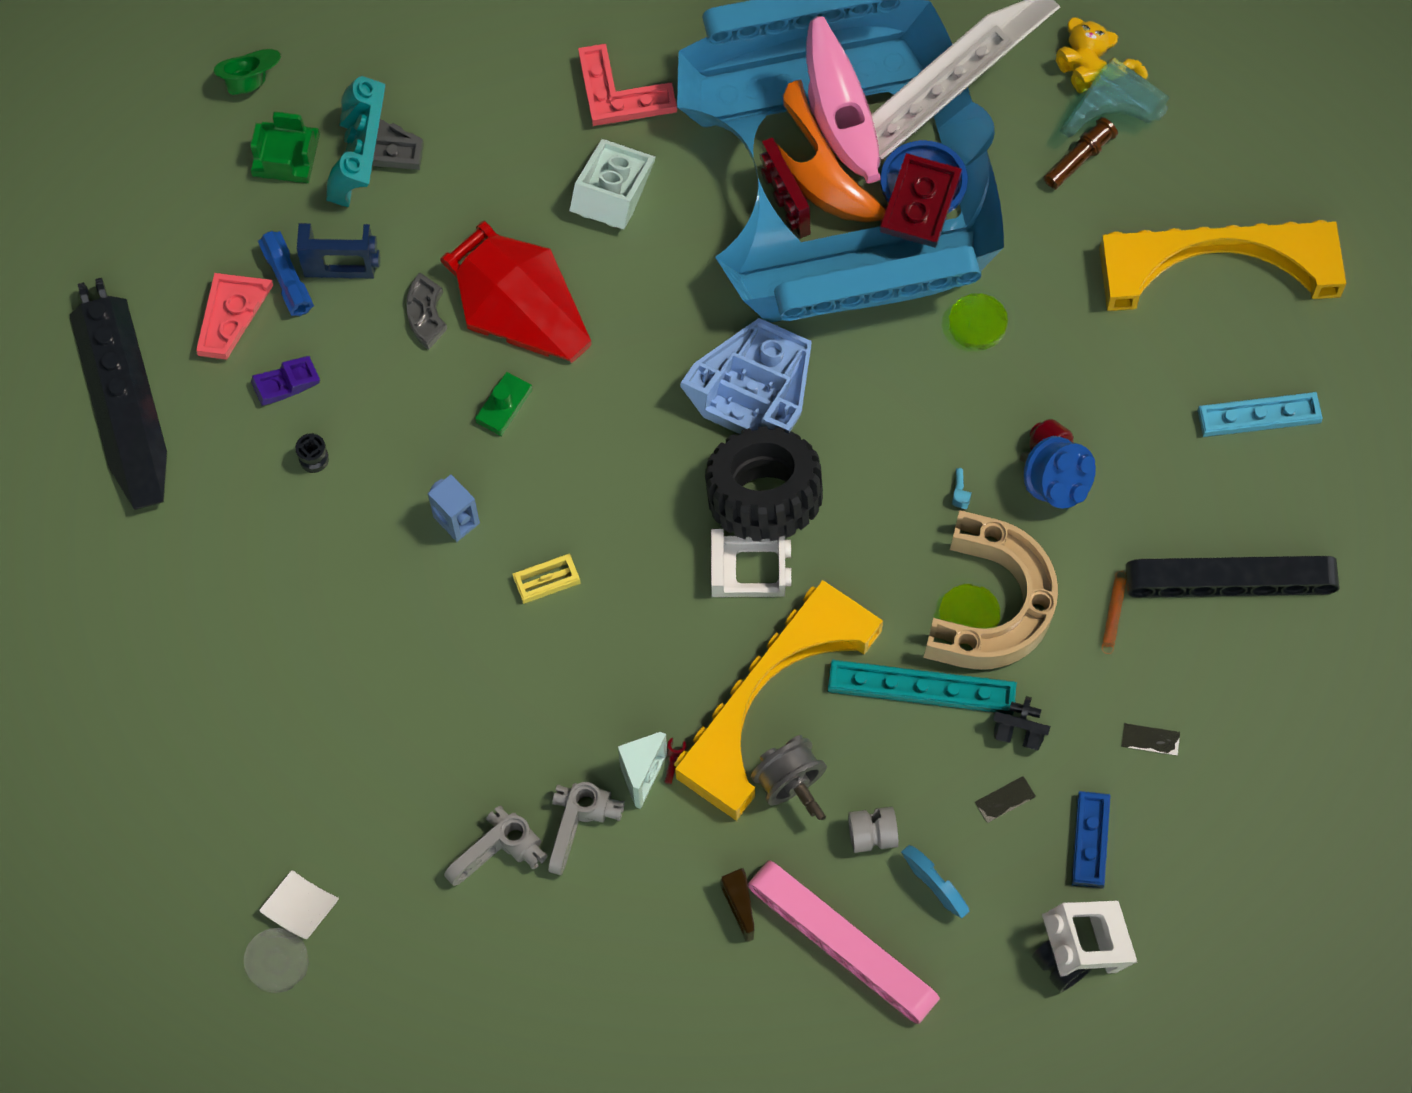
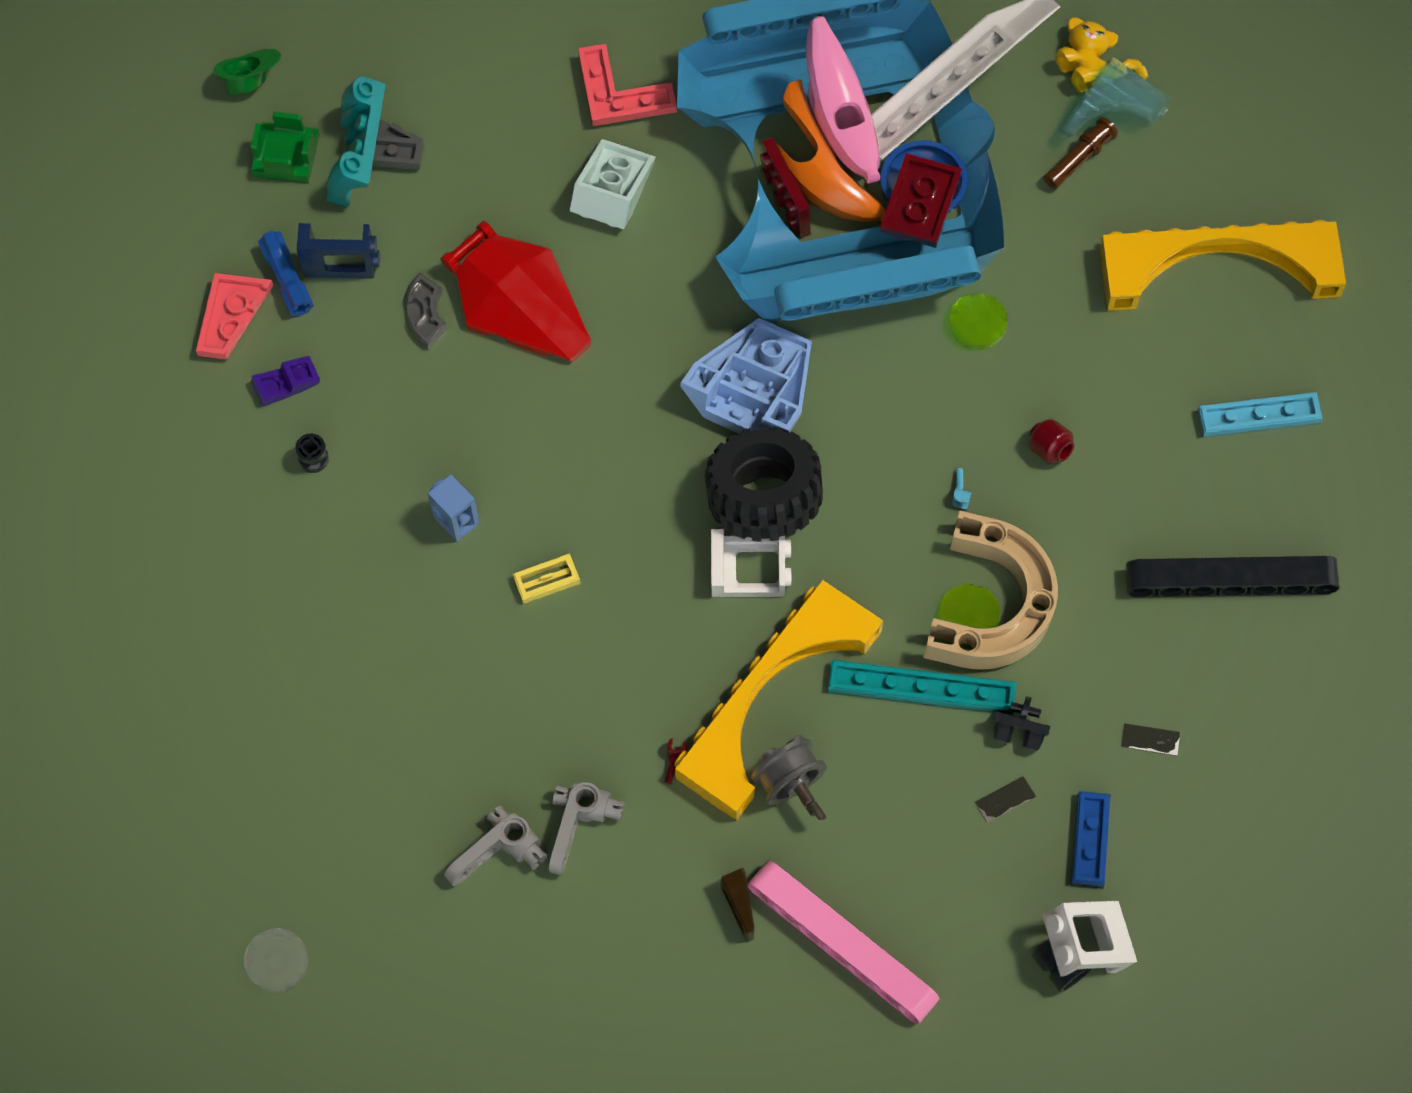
(121, 396): black hinge -> none
(298, 905): white sticker -> none
(503, 404): green tile -> none
(641, 764): light aqua slope -> none
(873, 829): light grey wheel -> none
(945, 891): dark azure tile -> none
(1059, 471): blue wheel -> none
(1114, 614): orange piece -> none

